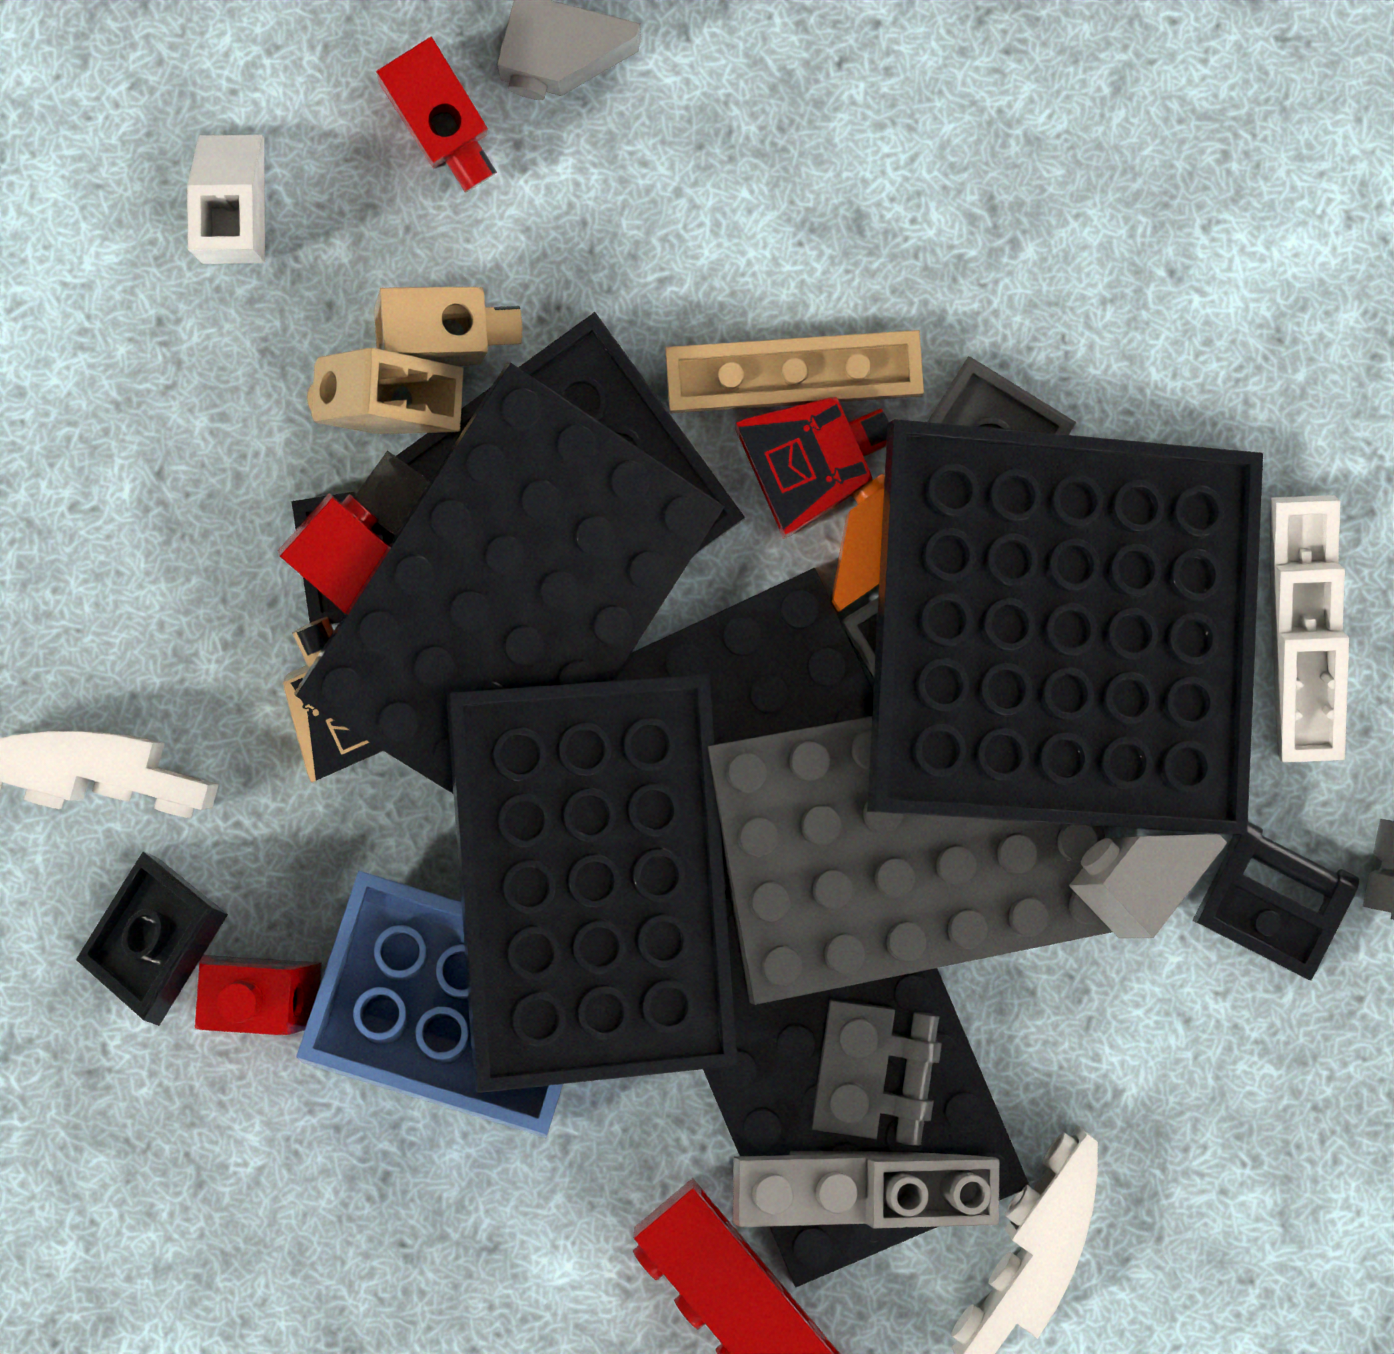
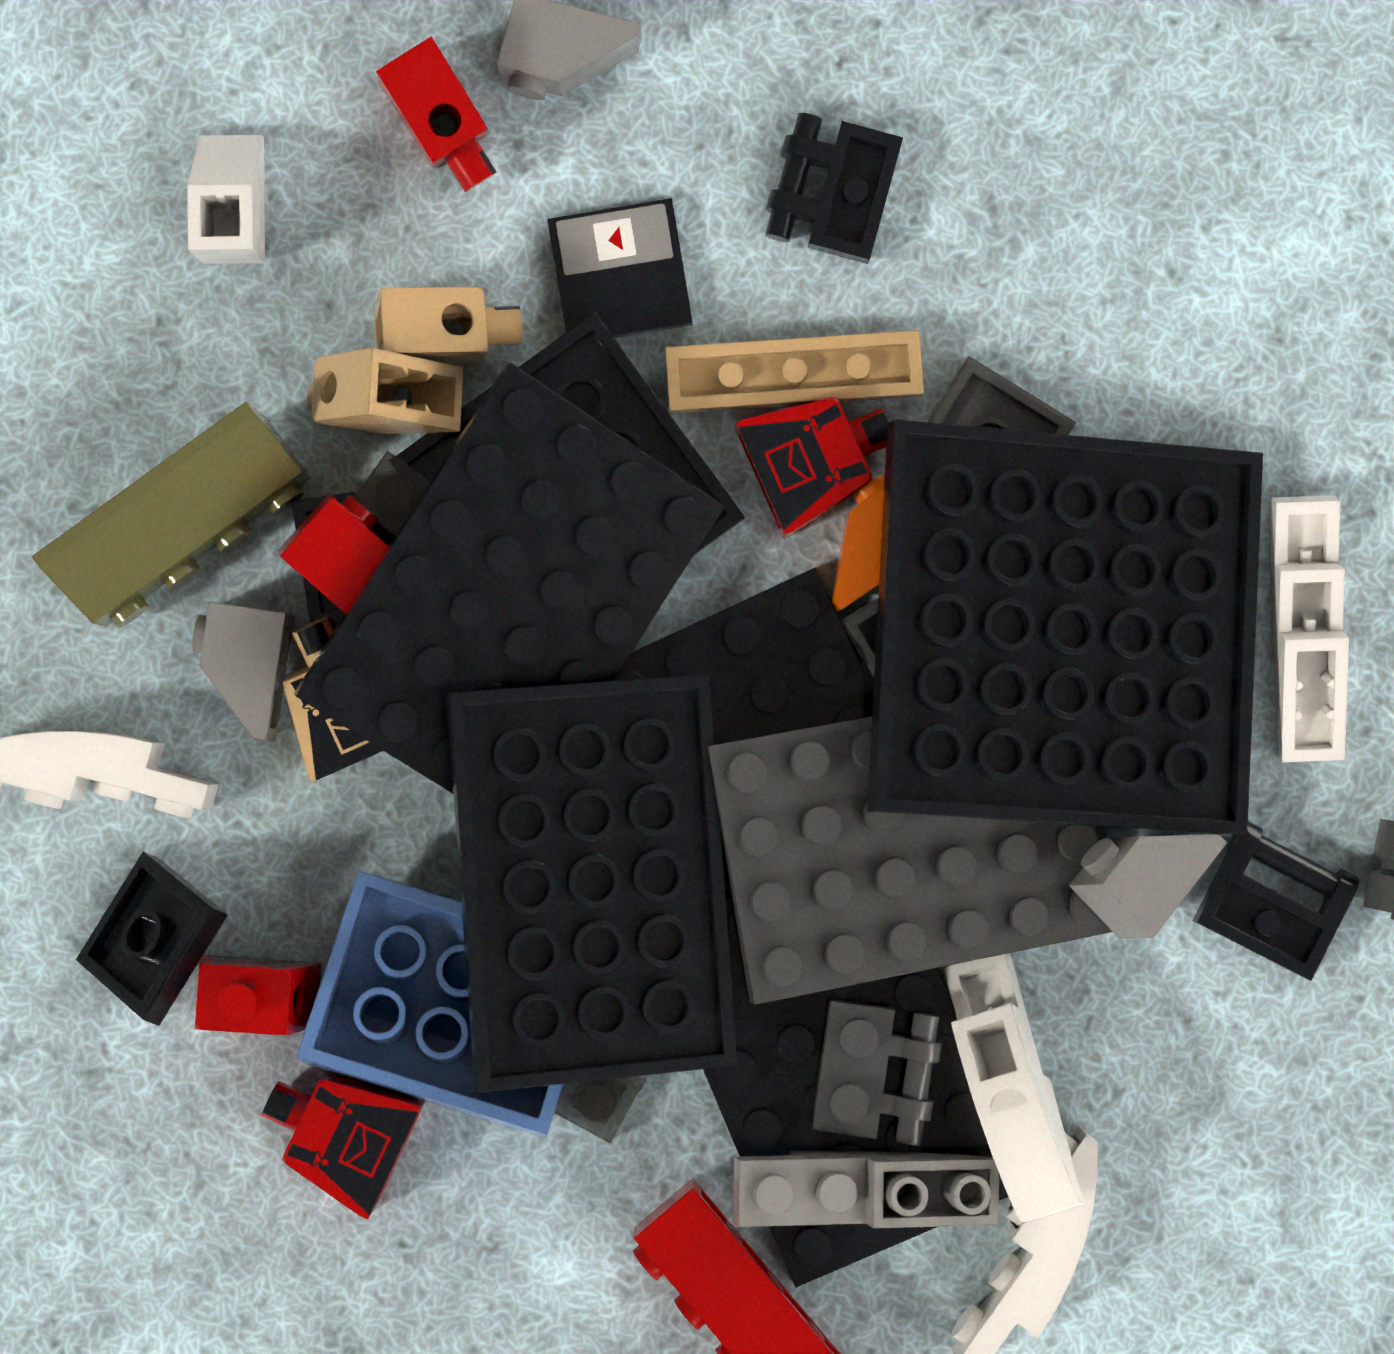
(174, 518): none -> olive slope
(246, 661): none -> light grey slope
(345, 1135): none -> torso
(600, 1104): none -> clear smoke bracket
(622, 267): none -> black tile
(853, 191): none -> black plate
(1010, 1089): none -> white slope

